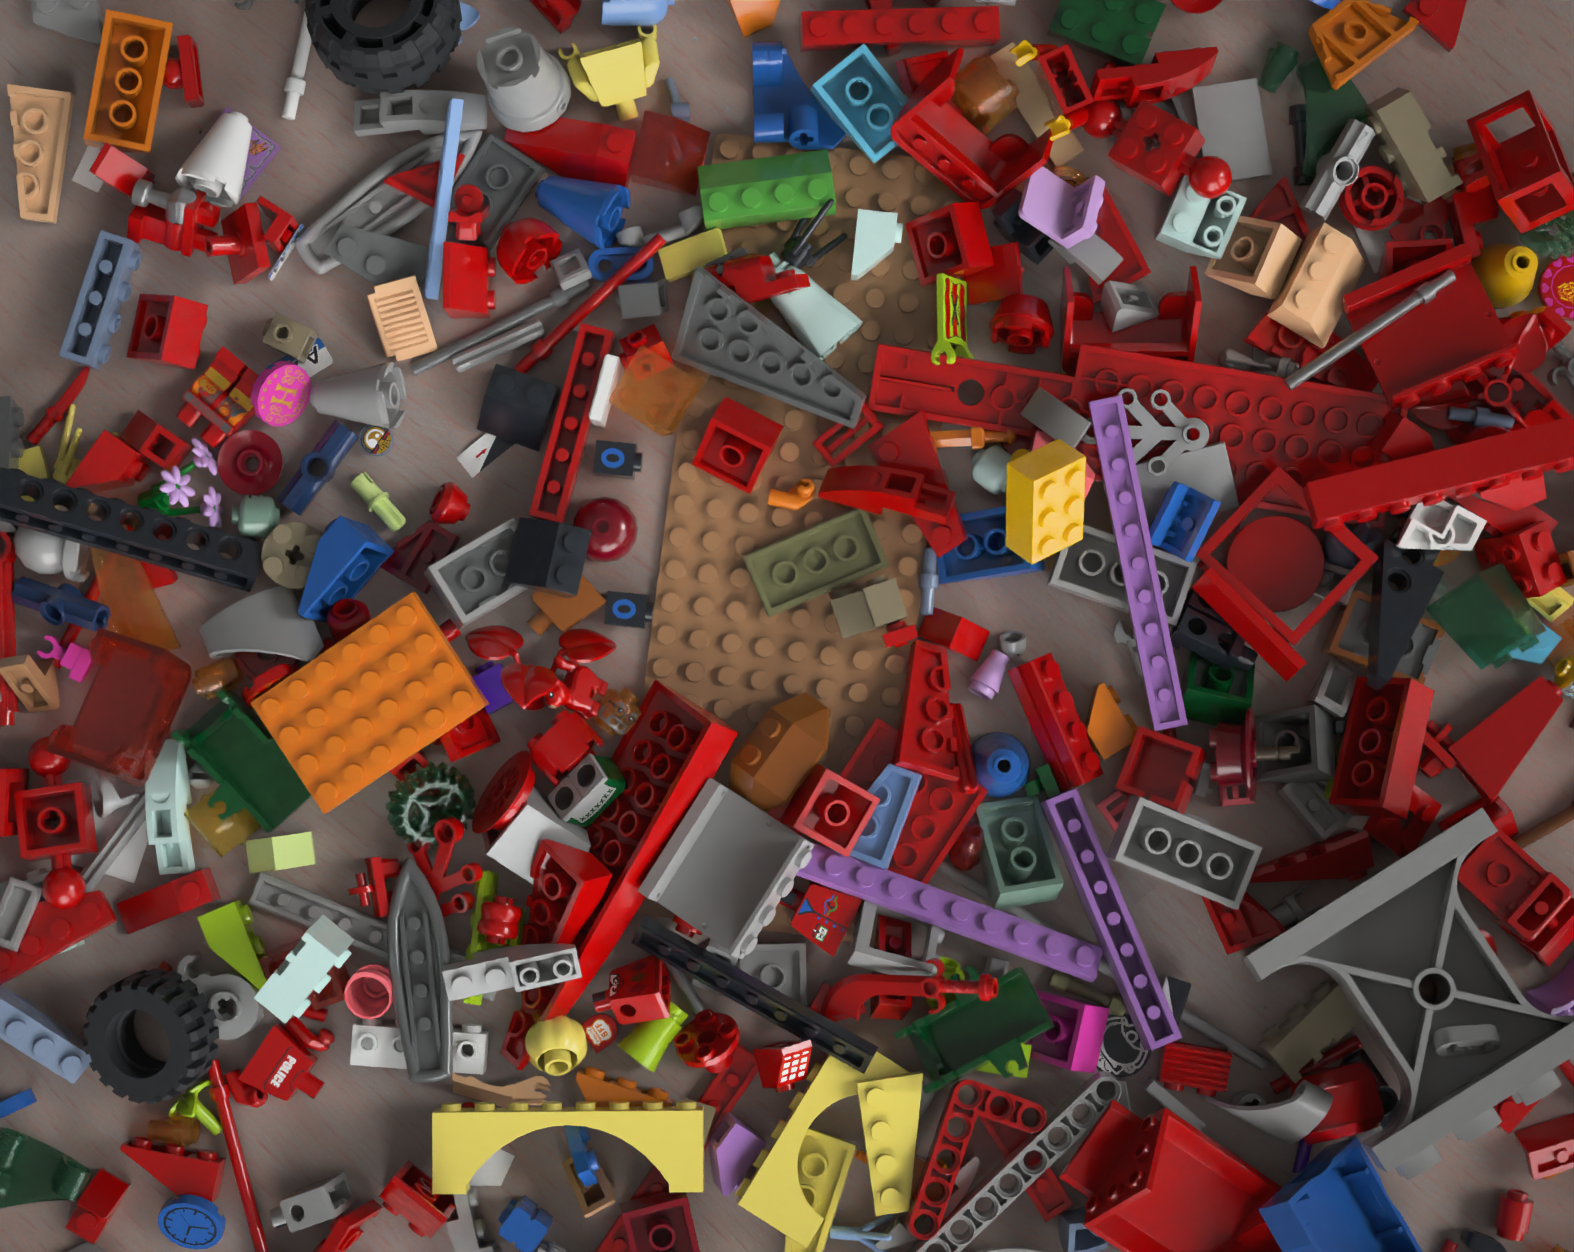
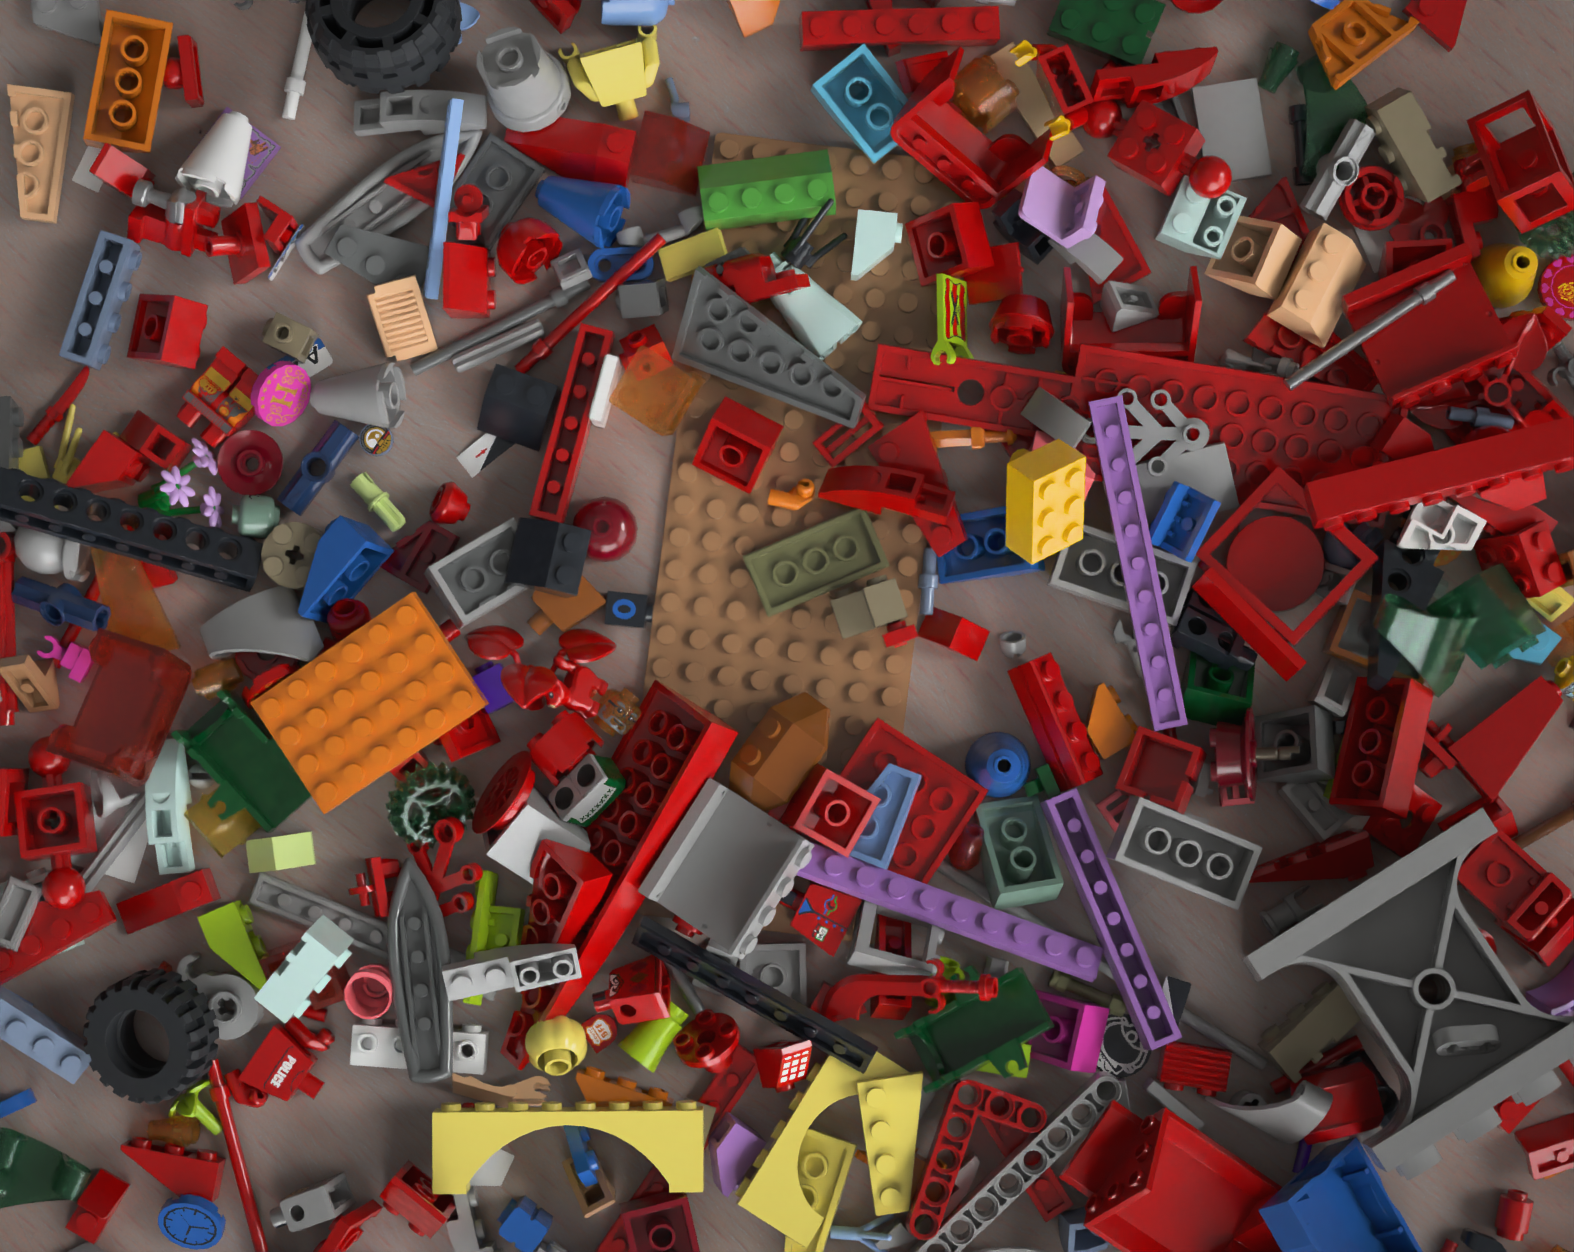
(499, 920): red piece -> none
(617, 459): black brick -> none
(785, 106): blue panel -> none
(926, 716): red wing -> none
(968, 779): red axle -> none
(988, 677): lavender cone -> none
(991, 469): light aqua head -> none
(1243, 926): red wing -> none
(1427, 641): none -> clear green panel

